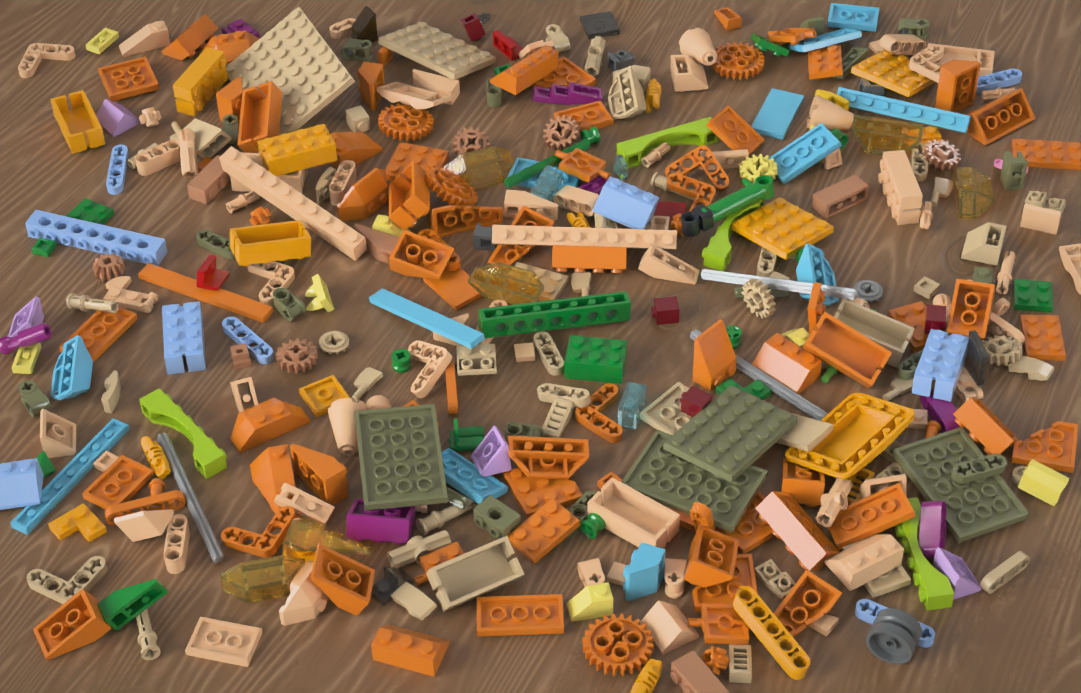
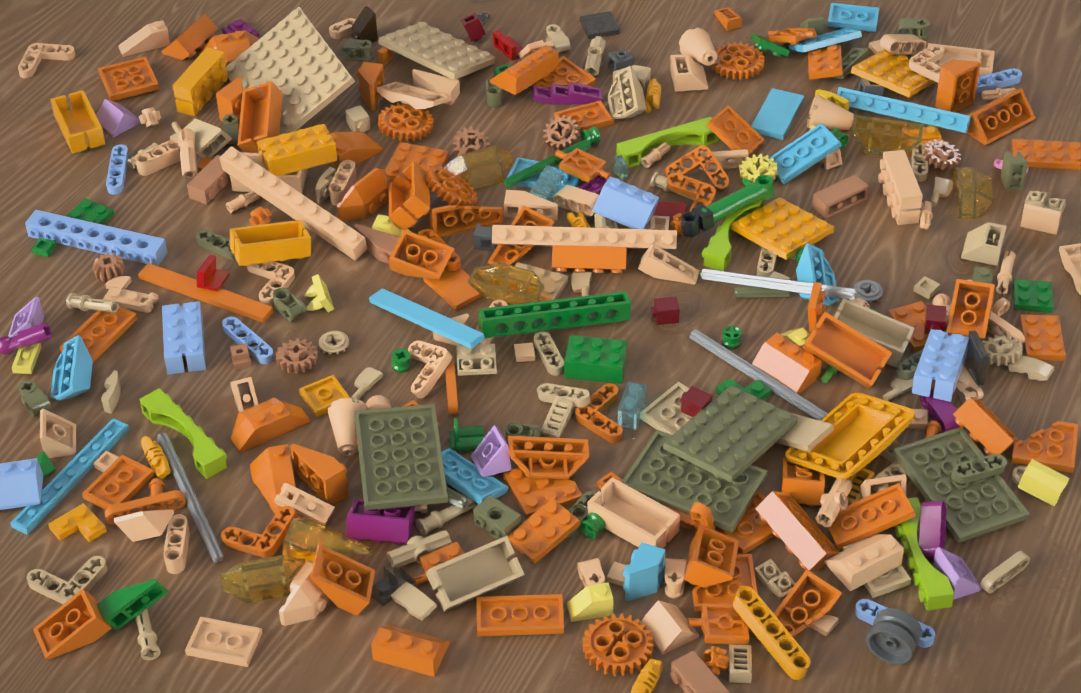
(102, 41): light yellow plate -> none
(713, 357): orange slope -> none
(758, 298): tan gear -> none

